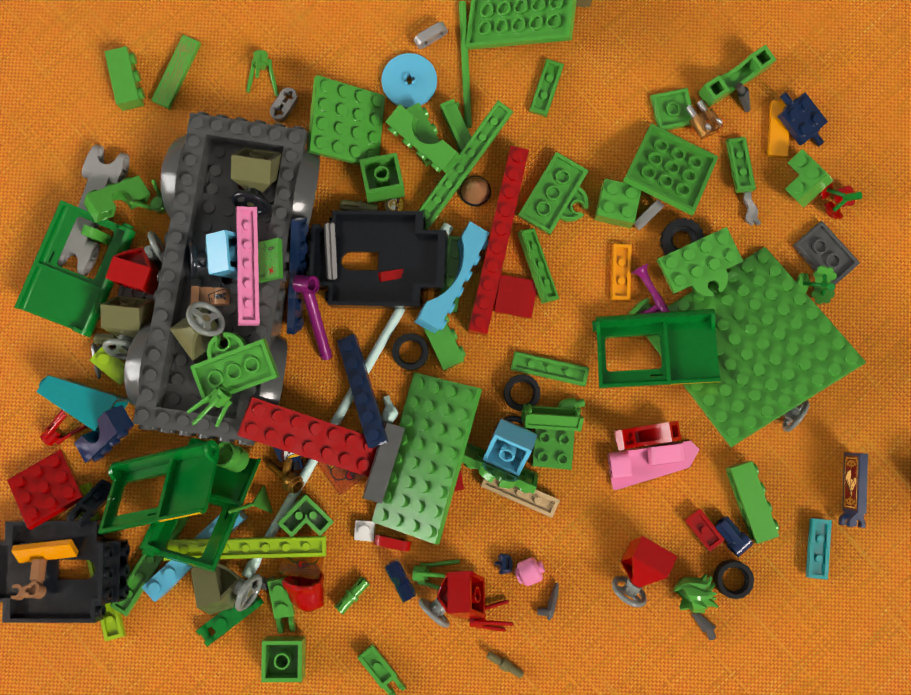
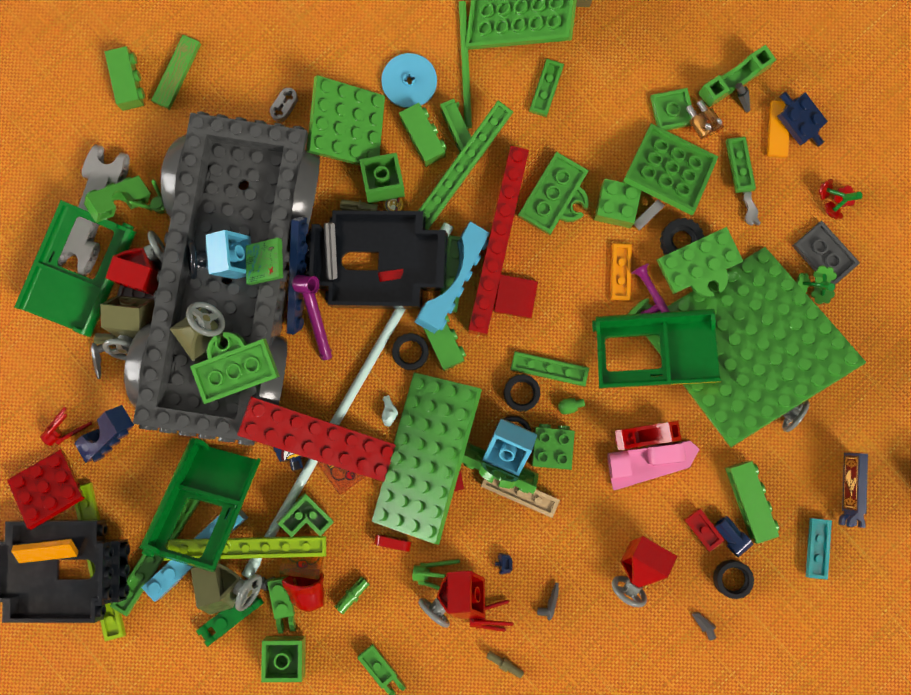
(35, 588): medium nougat bar -> none
(79, 399): teal slope -> none
(90, 503): black hinge -> none
(96, 235): bright green beam -> none
(109, 365): lime plate -> none
(185, 489): green piece -> none
(214, 296): medium nougat leg -> none
(220, 397): bright green plant -> none
(232, 457): bright green wheel -> none
(247, 266): bright pink plate -> none
(255, 172): olive piece -> none
(260, 62): bright green plant -> none
(261, 501): bright green piece -> none
(291, 481): pearl gold piece -> none
(362, 391): dark blue plate -> none
(364, 530): white plate -> none
(383, 464): dark grey tile -> none
(400, 580): clear blue piece -> none
(405, 124): bright green arch -> none
(430, 35): light grey beam -> none
(475, 191): medium nougat hat -> none
(529, 571): bright pink head -> none
(538, 265): bright green tile -> none
(551, 418): bright green container -> none
(696, 593): bright green hair -> none
(811, 178): bright green brick -> none

